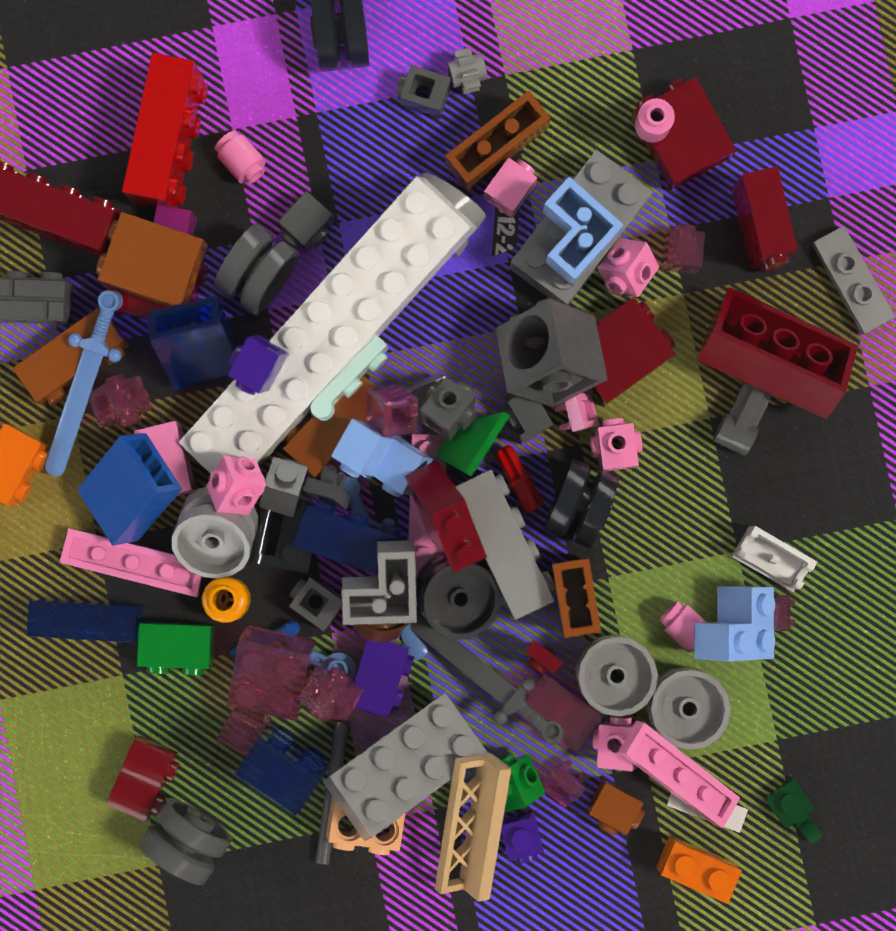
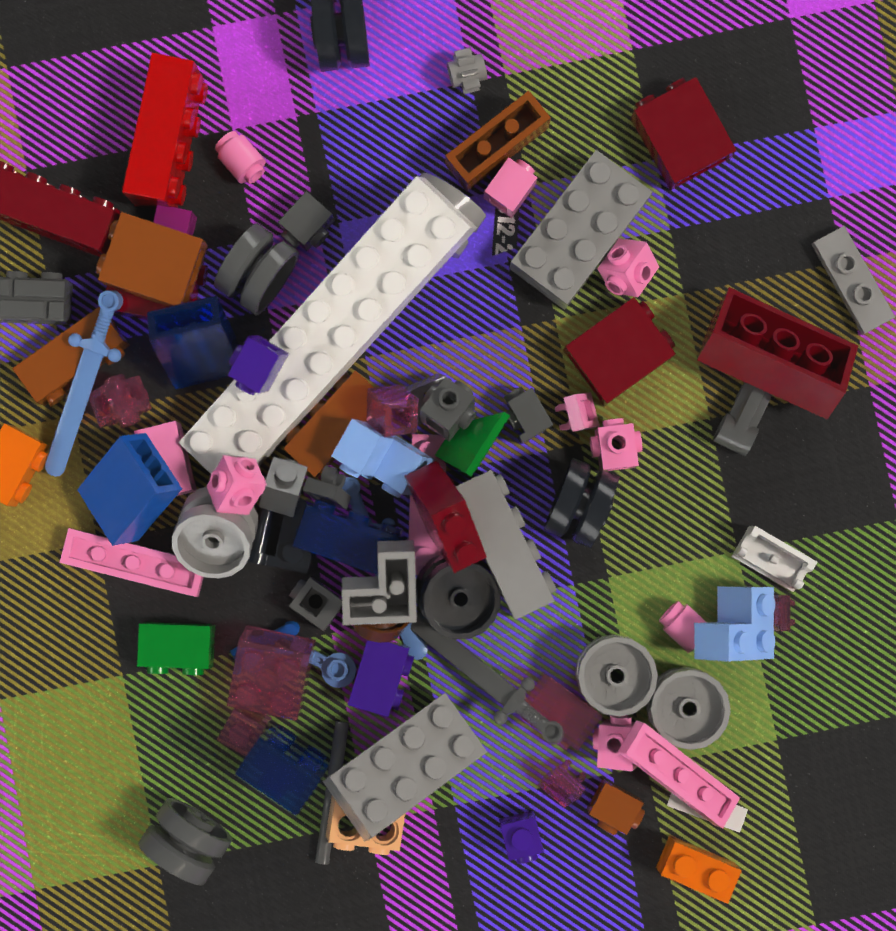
(84, 620): clear blue brick -> none
(143, 779): dark red brick -> none
(213, 599): light orange head -> none
(330, 694): clear pink brick -> none
(348, 381): light aqua plate -> none
(435, 83): dark grey brick -> none
(481, 823): tan fence -> none
(518, 479): red axle -> none
(523, 783): green brick -> none
(542, 658): dark red plate -> none
(551, 353): dark grey brick -> none
(576, 597): dark orange brick -> none
(587, 230): light blue brick -> none
(651, 130): bright pink brick -> none
(683, 249): clear pink brick -> none
(764, 219): dark red brick -> none
(792, 807): dark green plate -> none

